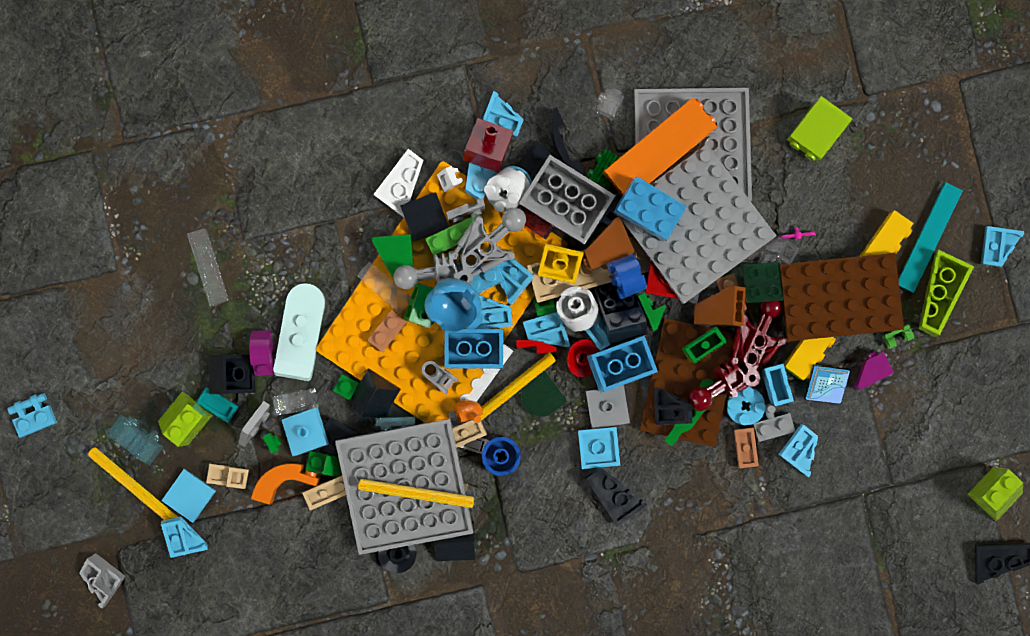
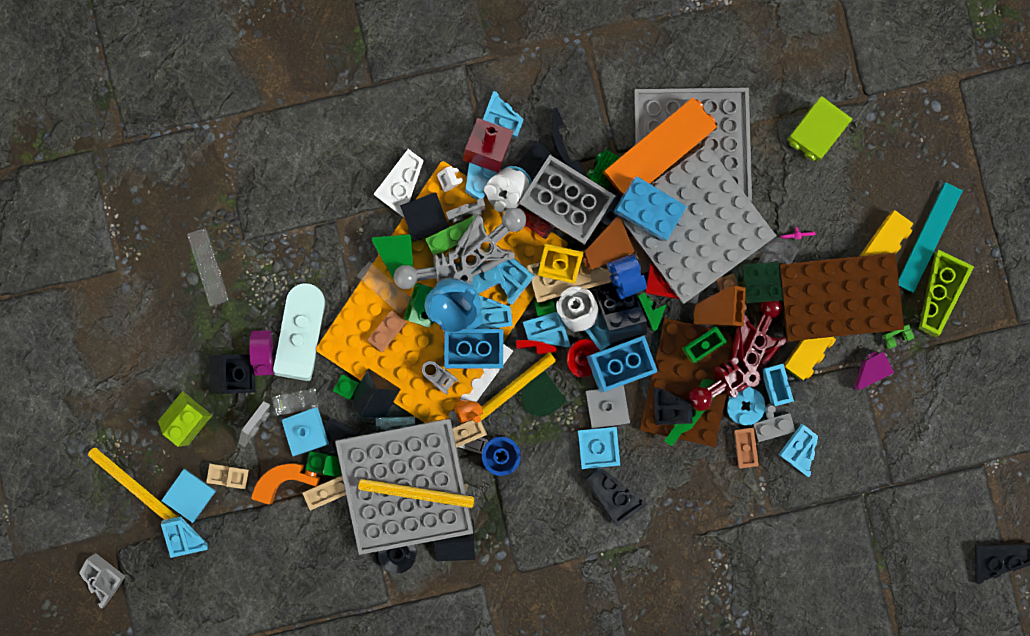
(34, 421): medium azure plate -> none
(135, 439): clear light blue brick -> none
(217, 405): teal tile -> none
(273, 442): green plate -> none
(609, 103): clear brick -> none
(827, 384): piece -> none
(997, 491): lime slope -> none
(998, 245): medium azure wing -> none

